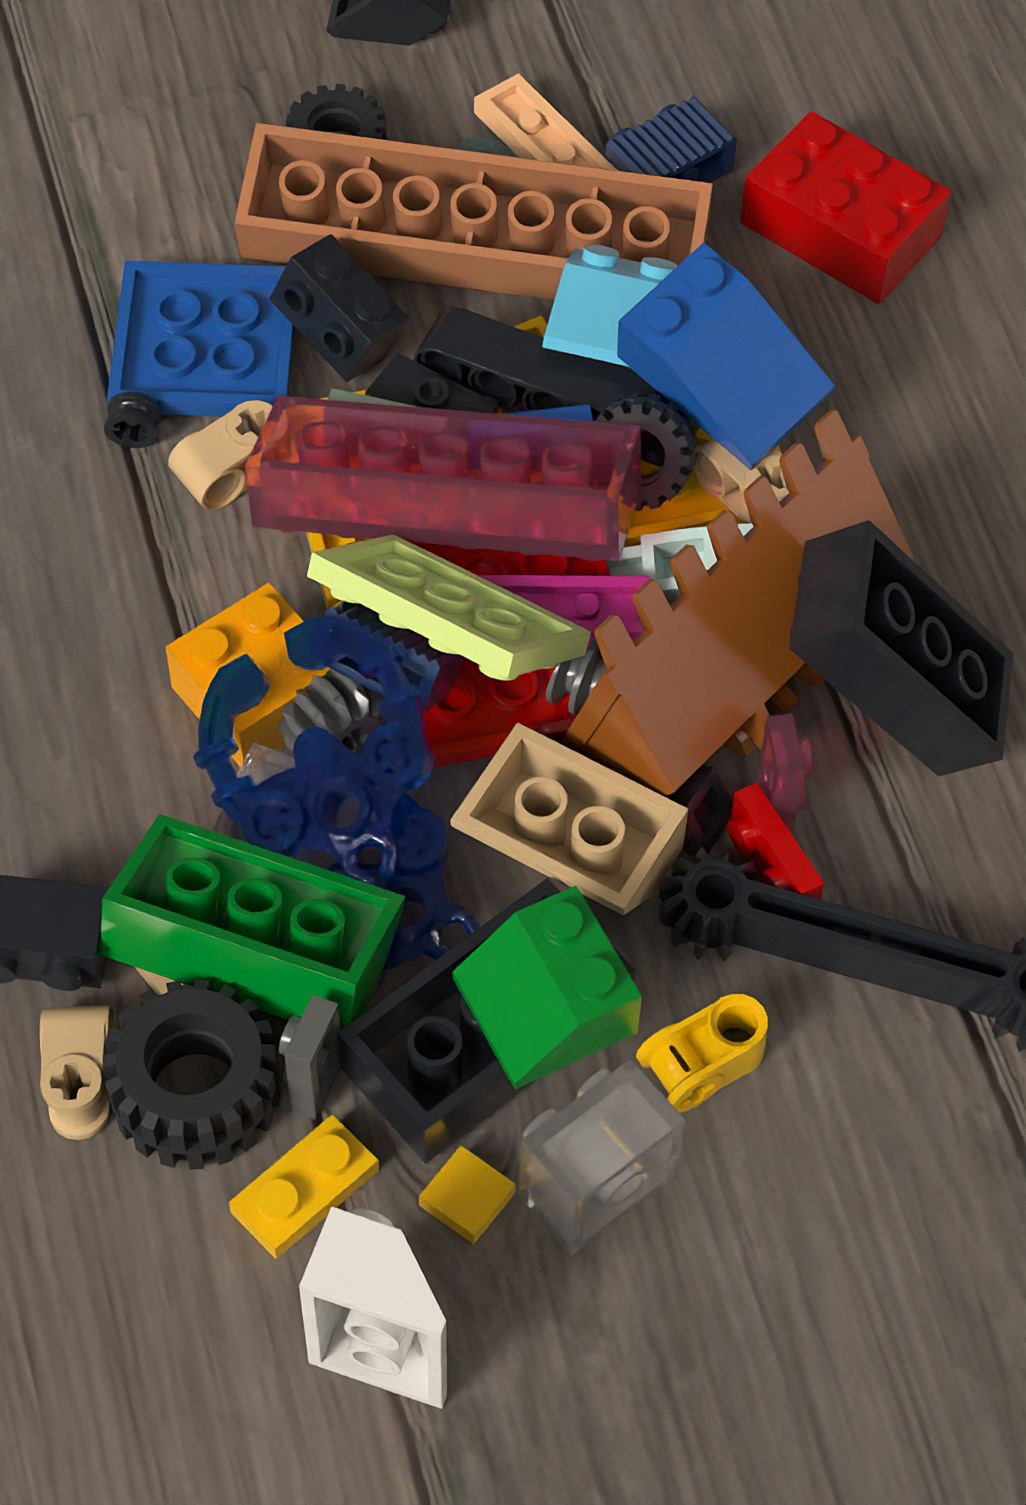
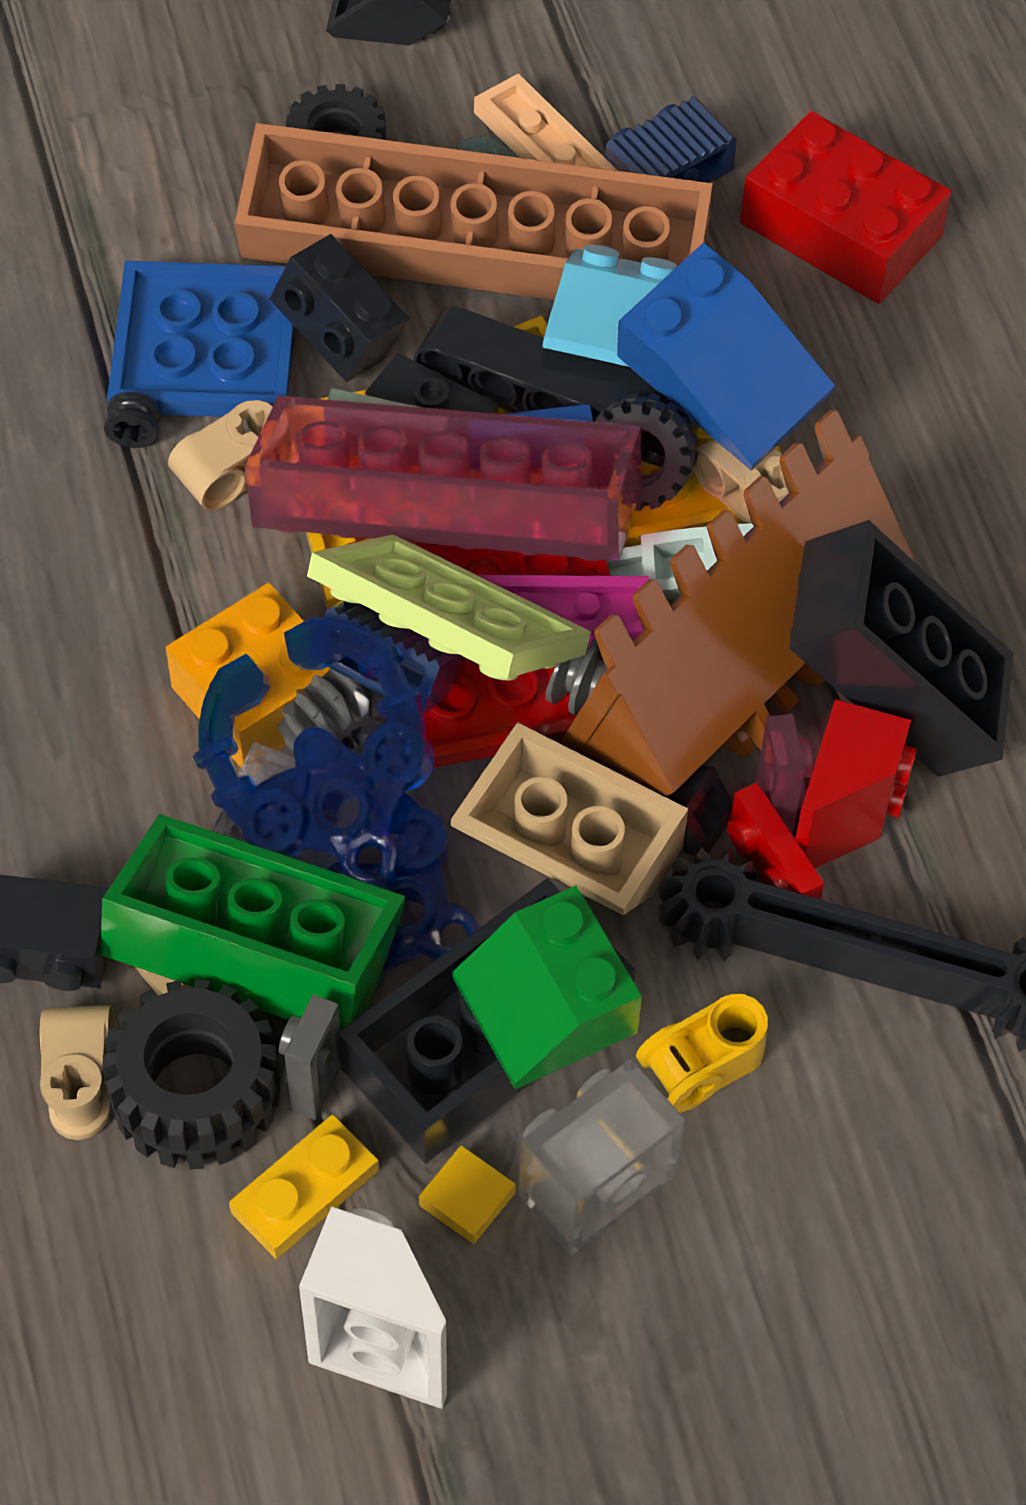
(854, 782): none -> red slope

